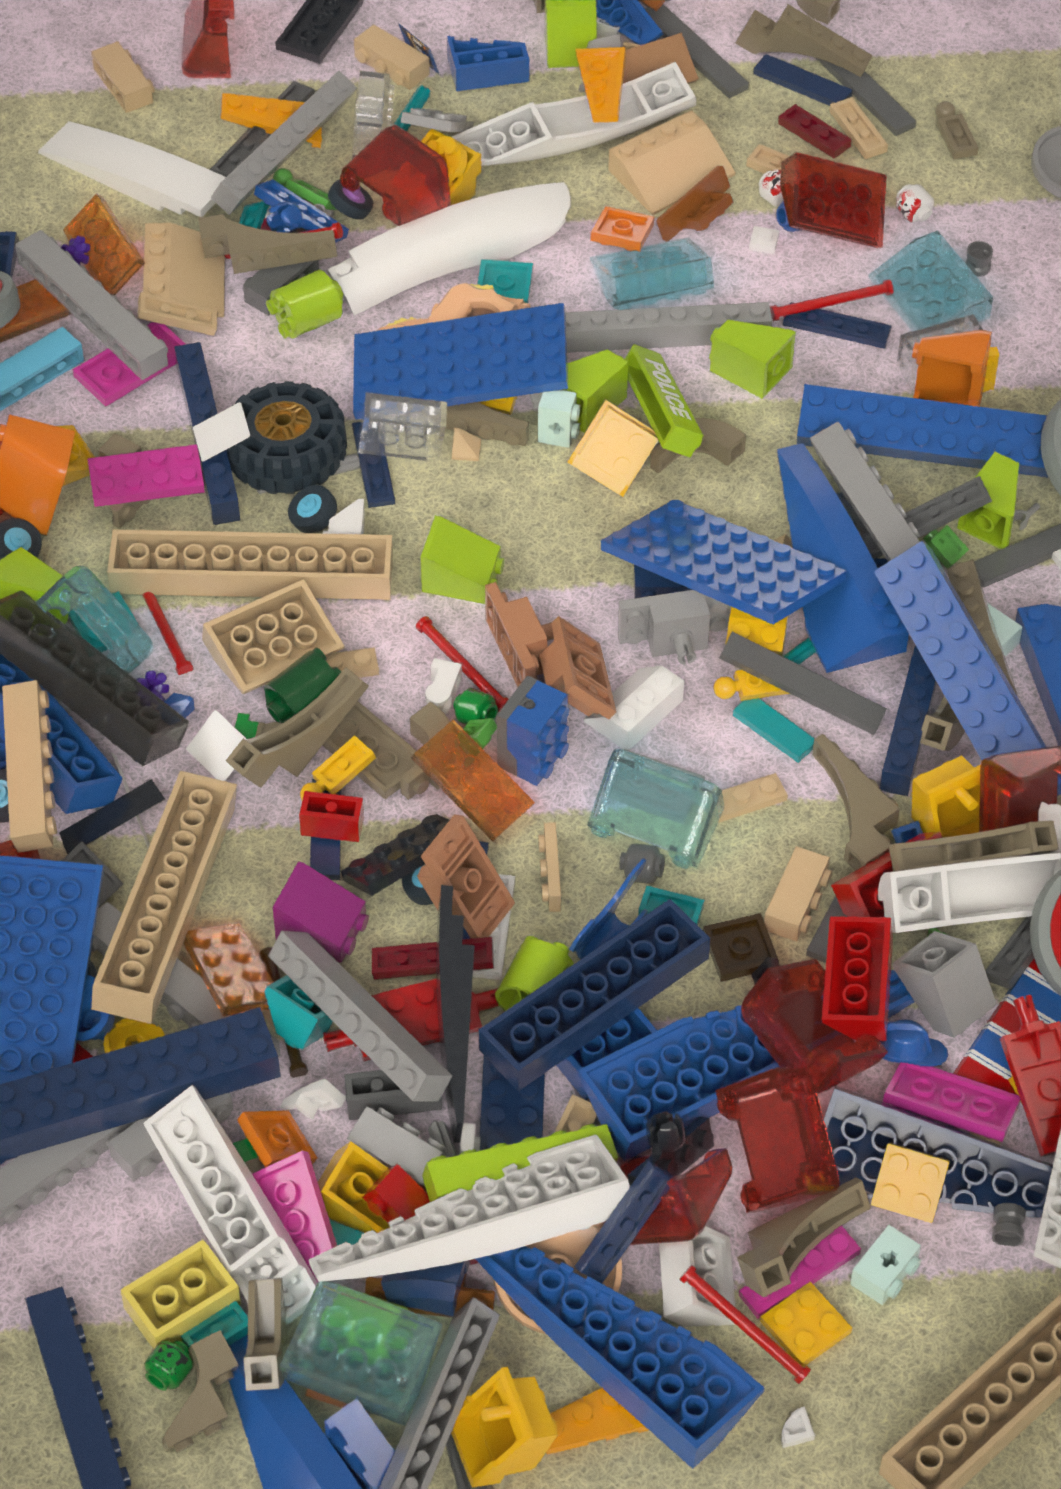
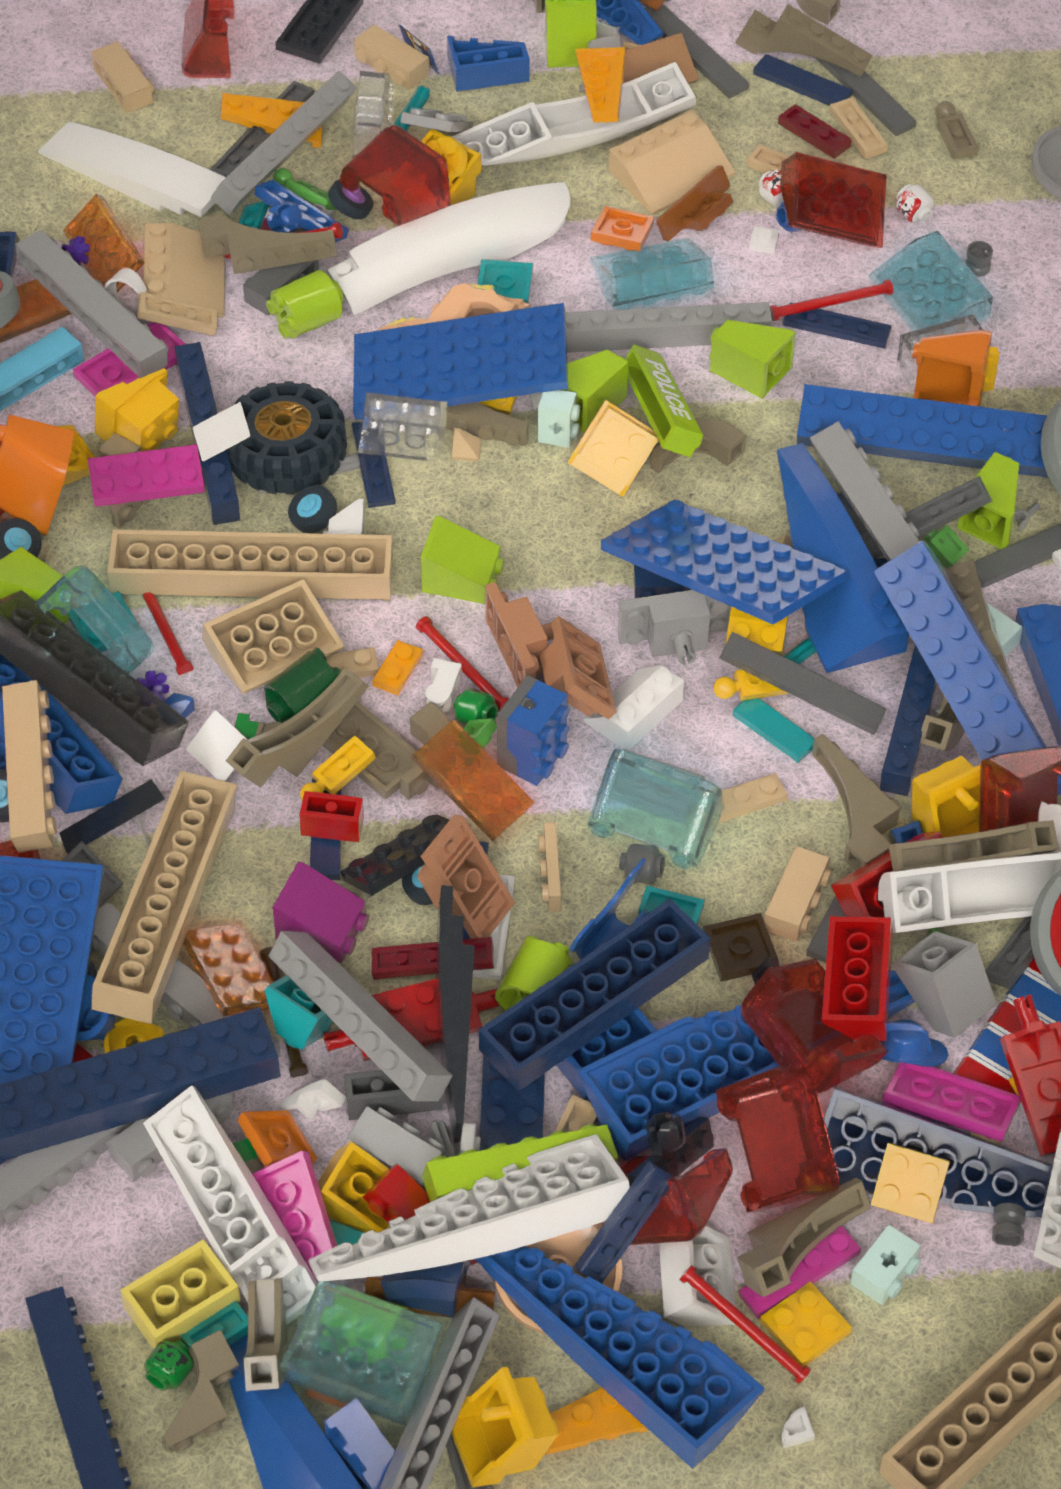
(126, 276): none -> white helmet
(138, 411): none -> yellow piece
(397, 667): none -> light orange plate

